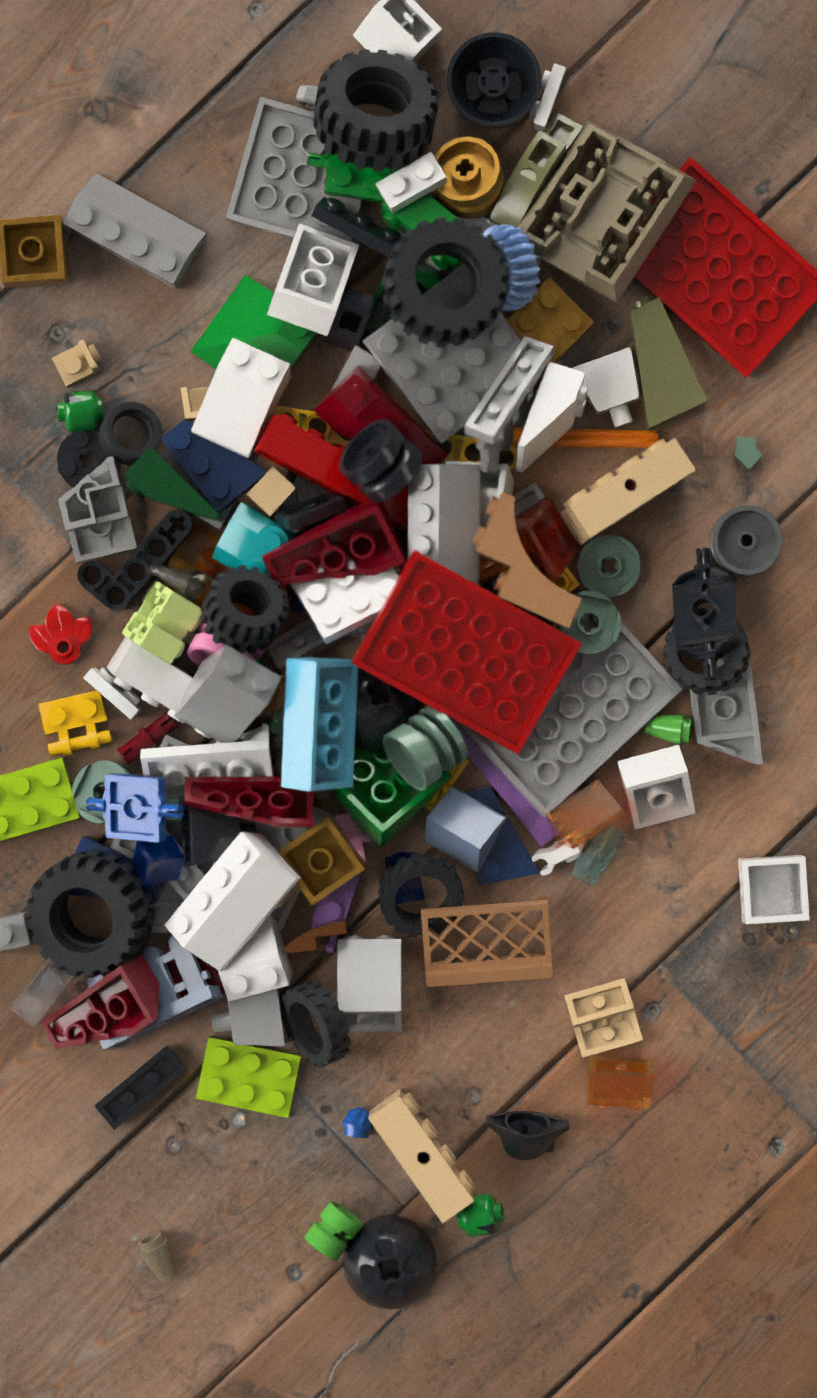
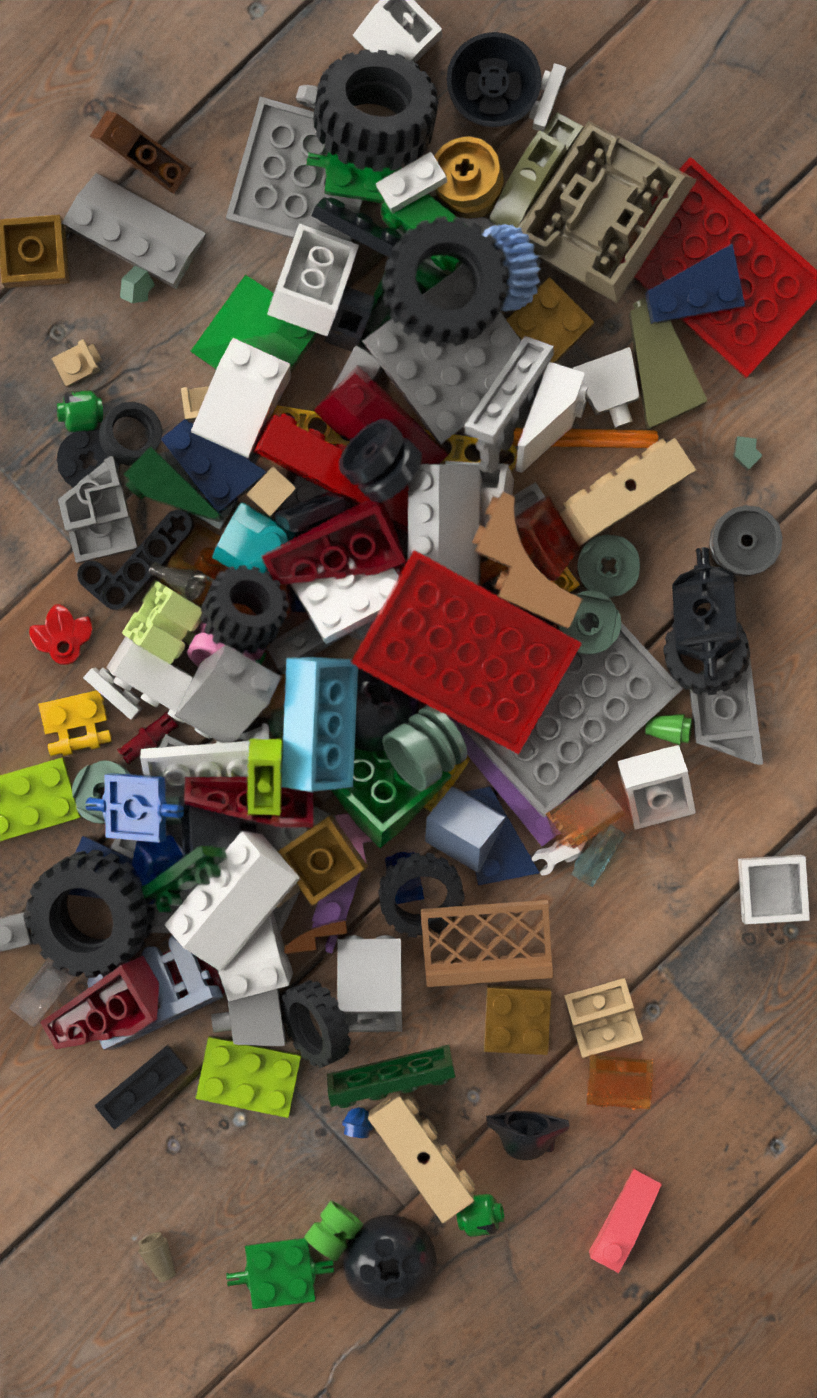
(136, 285): none -> sand green piece
(140, 151): none -> reddish brown slope
(184, 875): none -> dark green plate
(264, 776): none -> lime slope
(280, 1273): none -> green plate
(389, 1076): none -> dark green plate
(517, 1019): none -> pearl gold brick
(625, 1221): none -> coral slope
(699, 290): none -> dark blue wing

